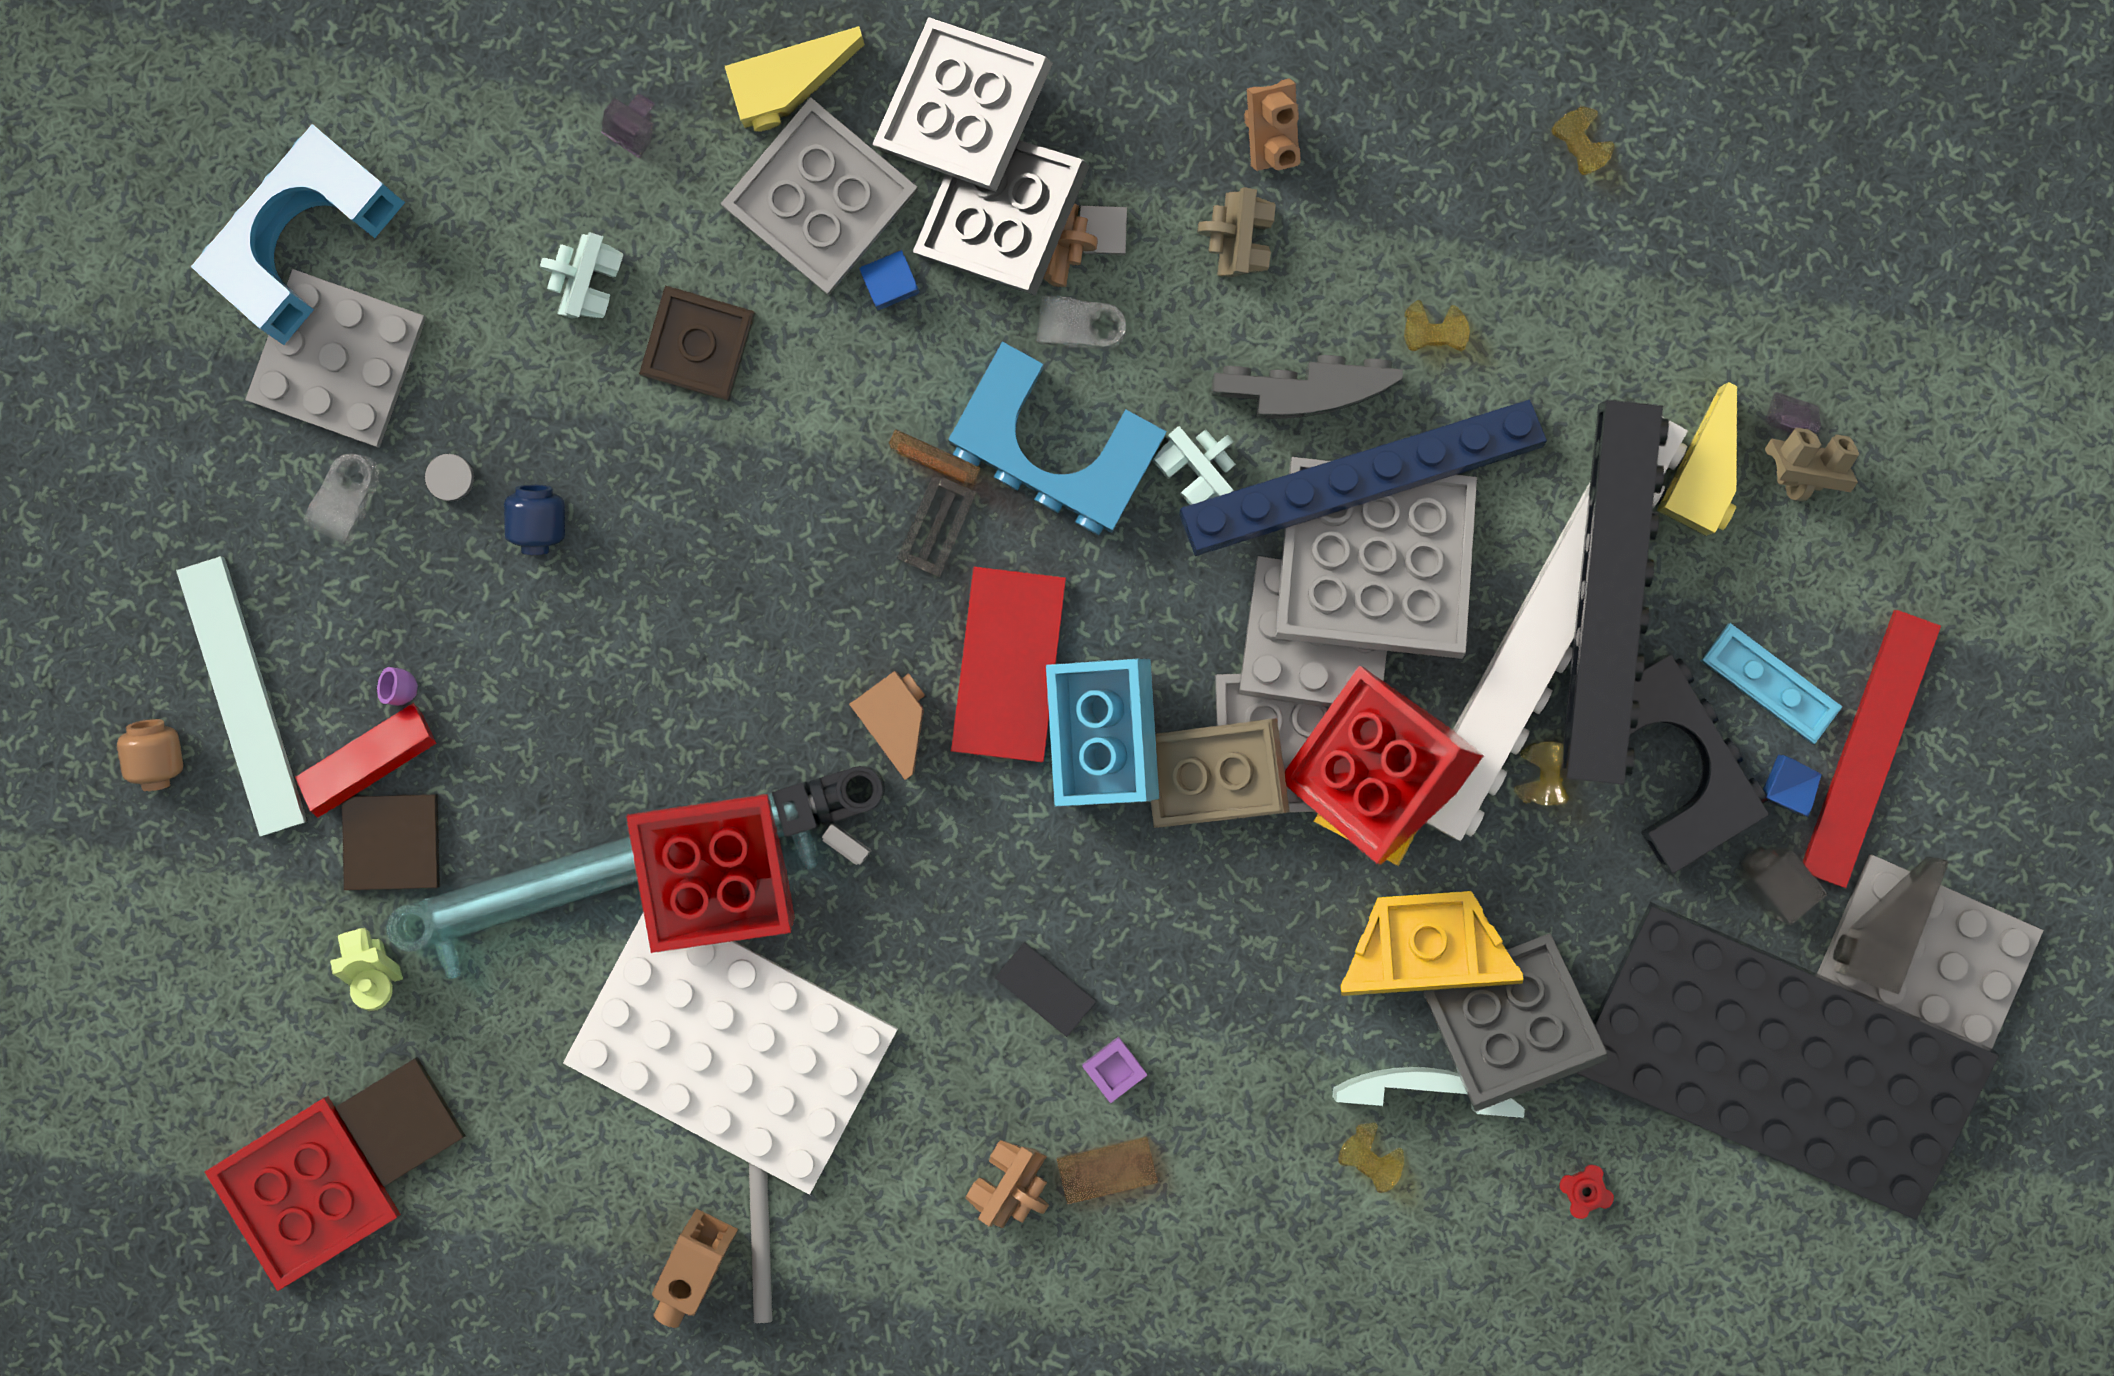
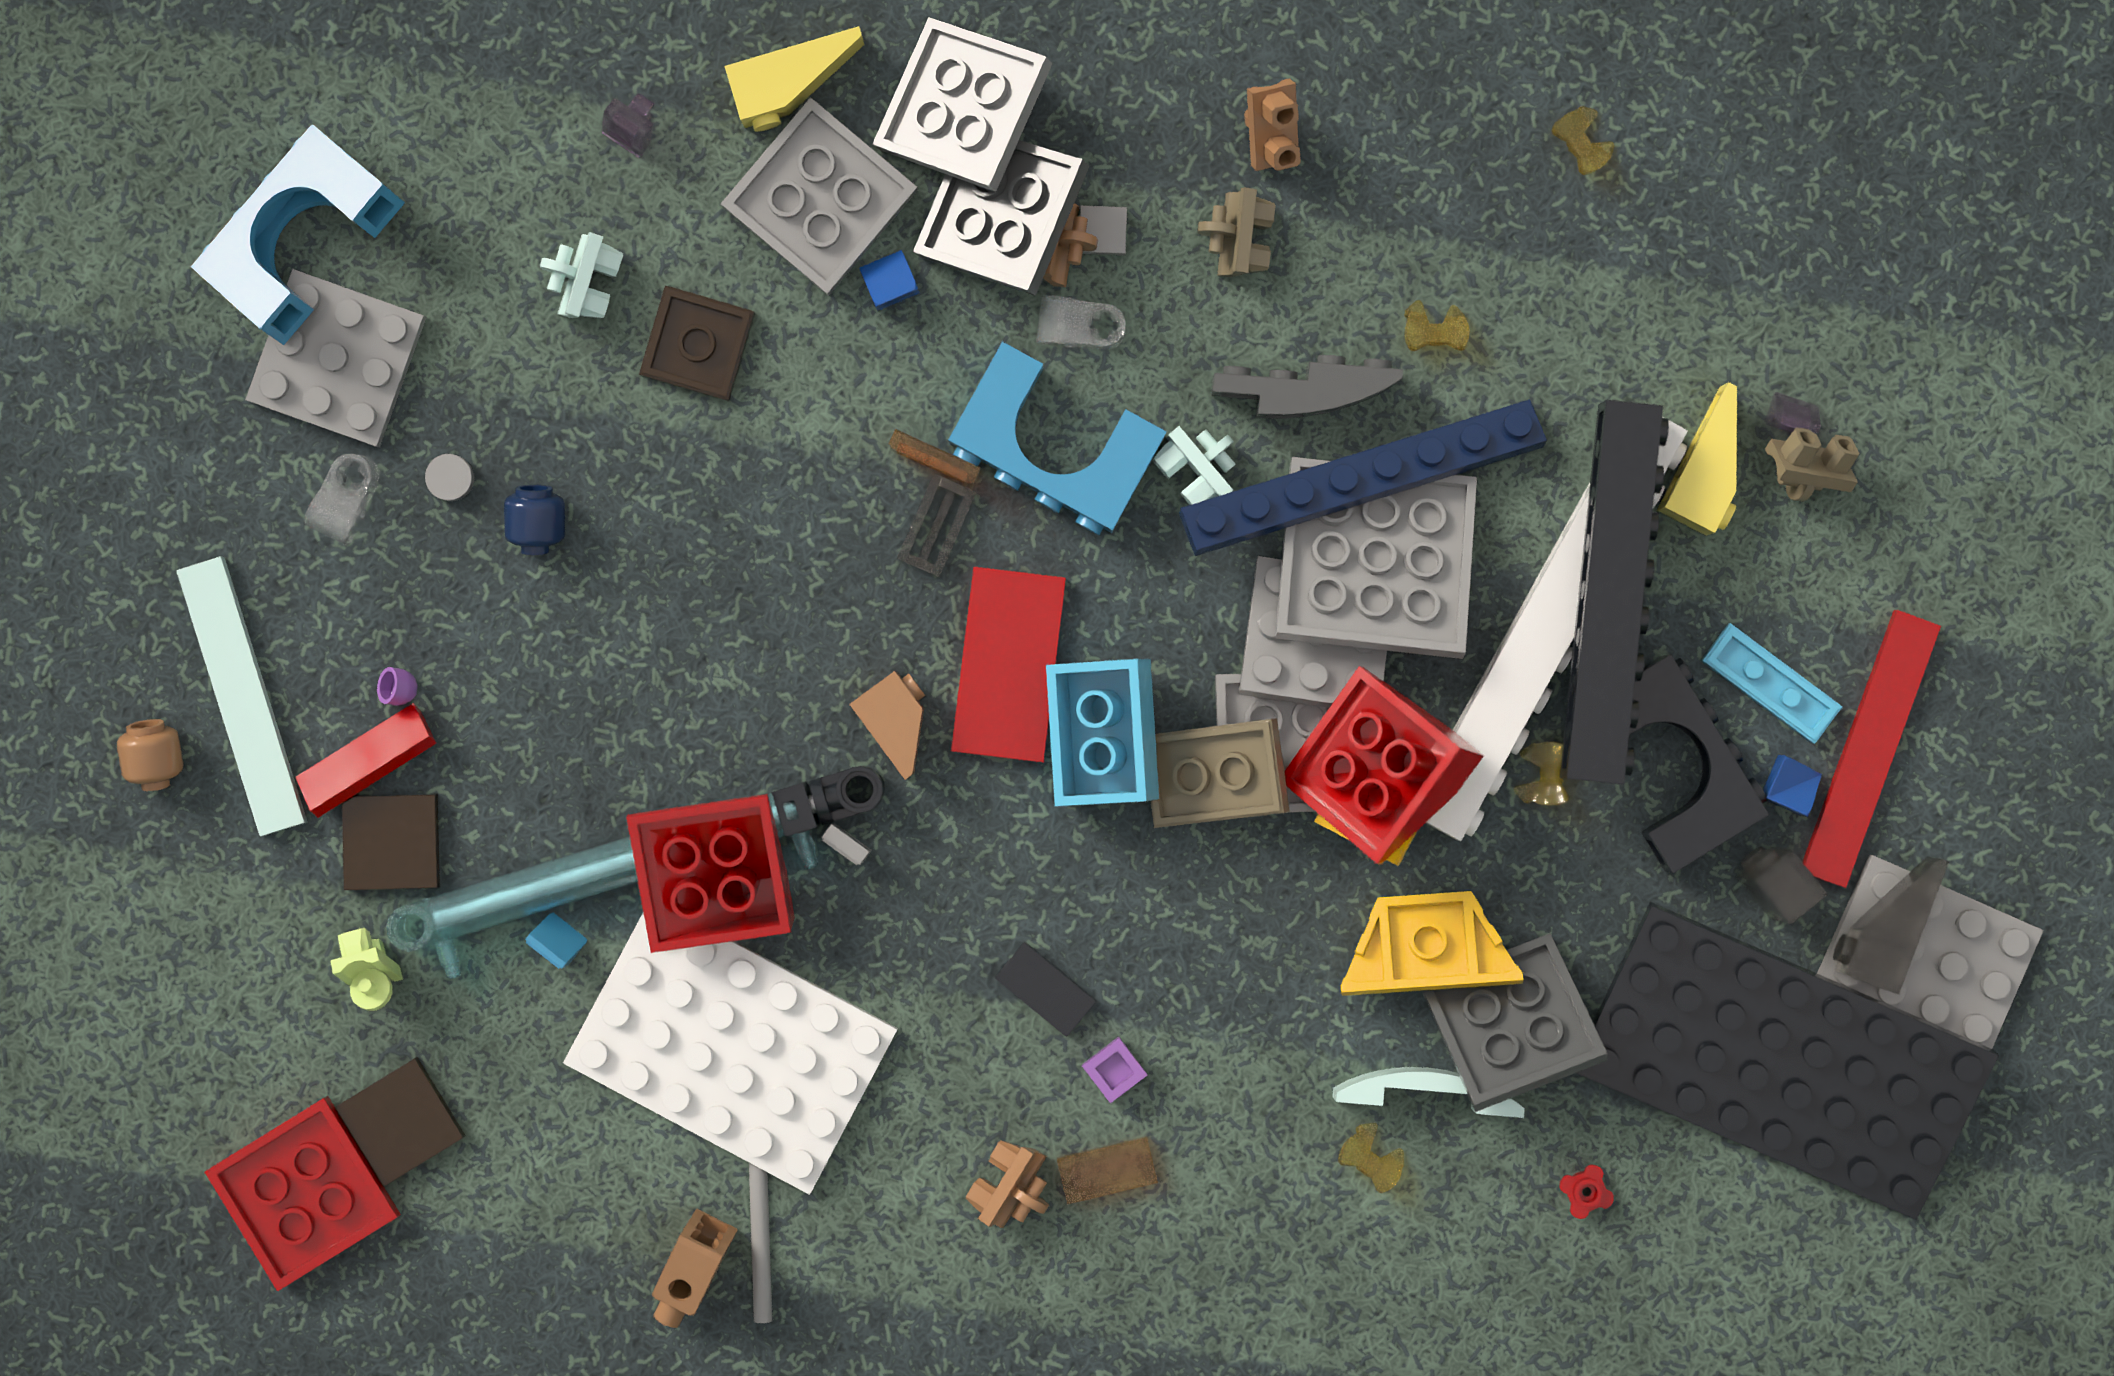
(556, 941): none -> dark azure slope

